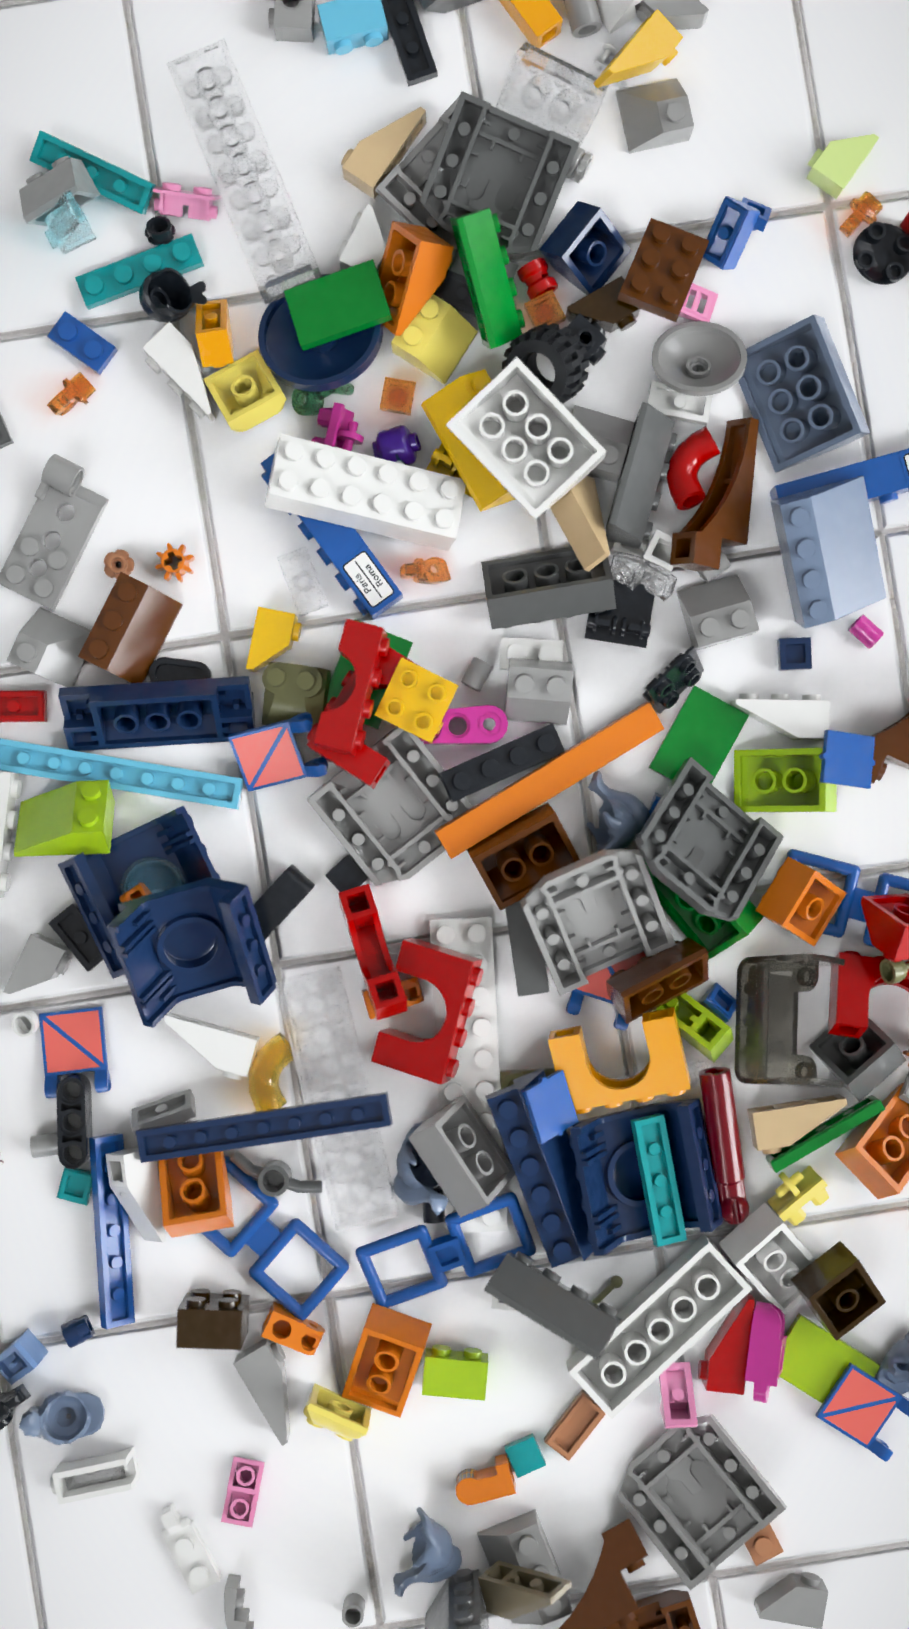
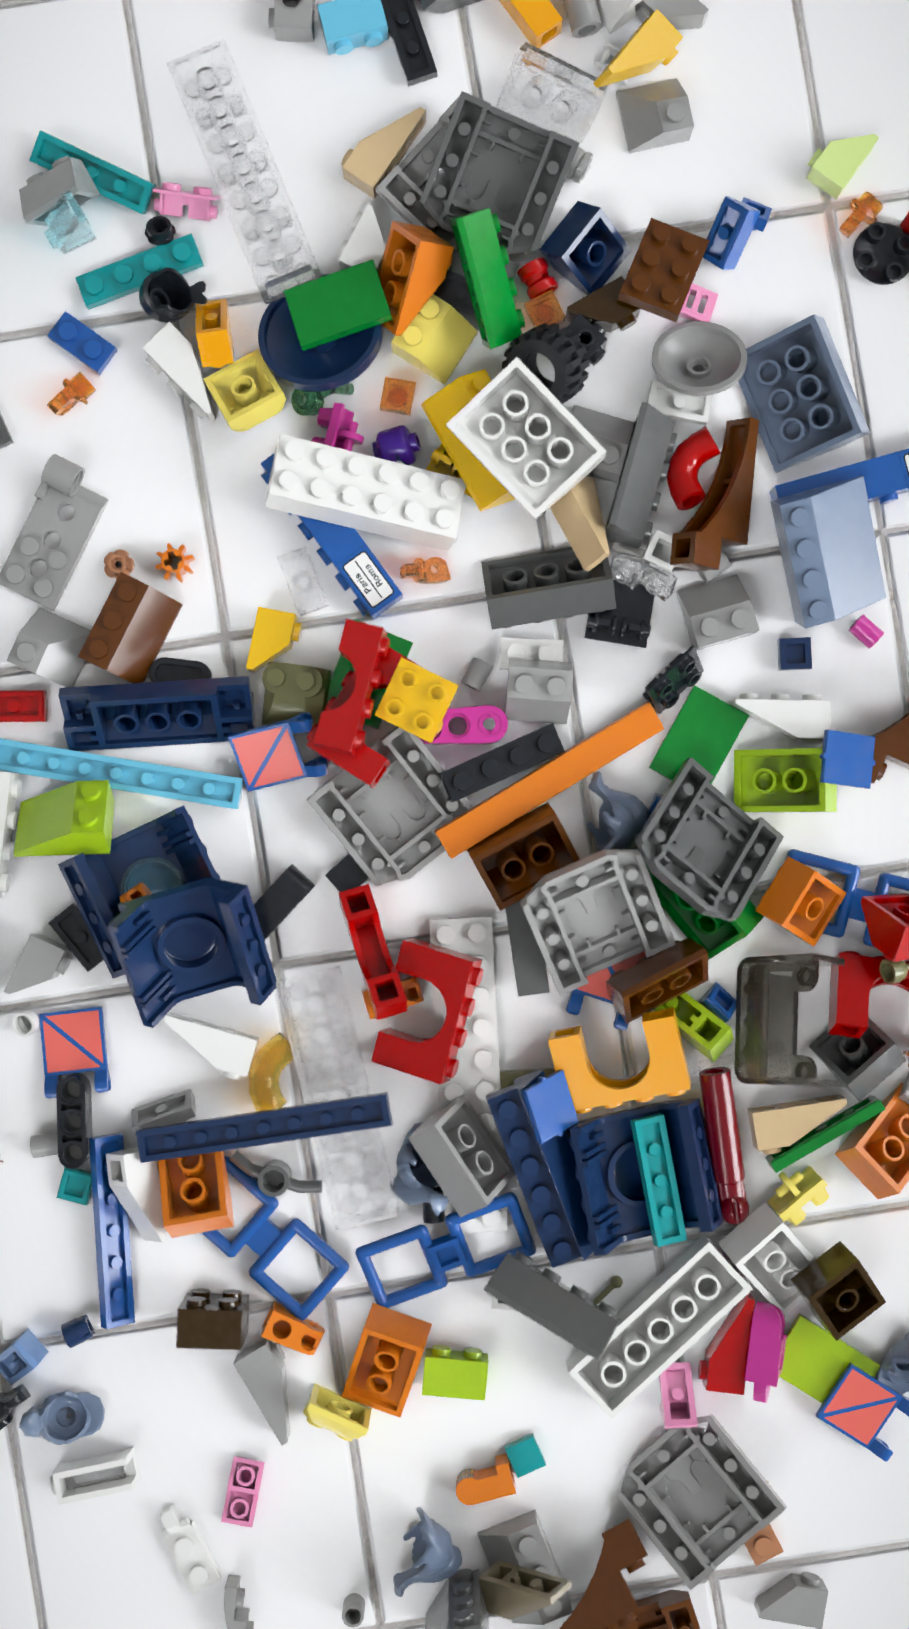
(574, 1425): nougat tile -> none

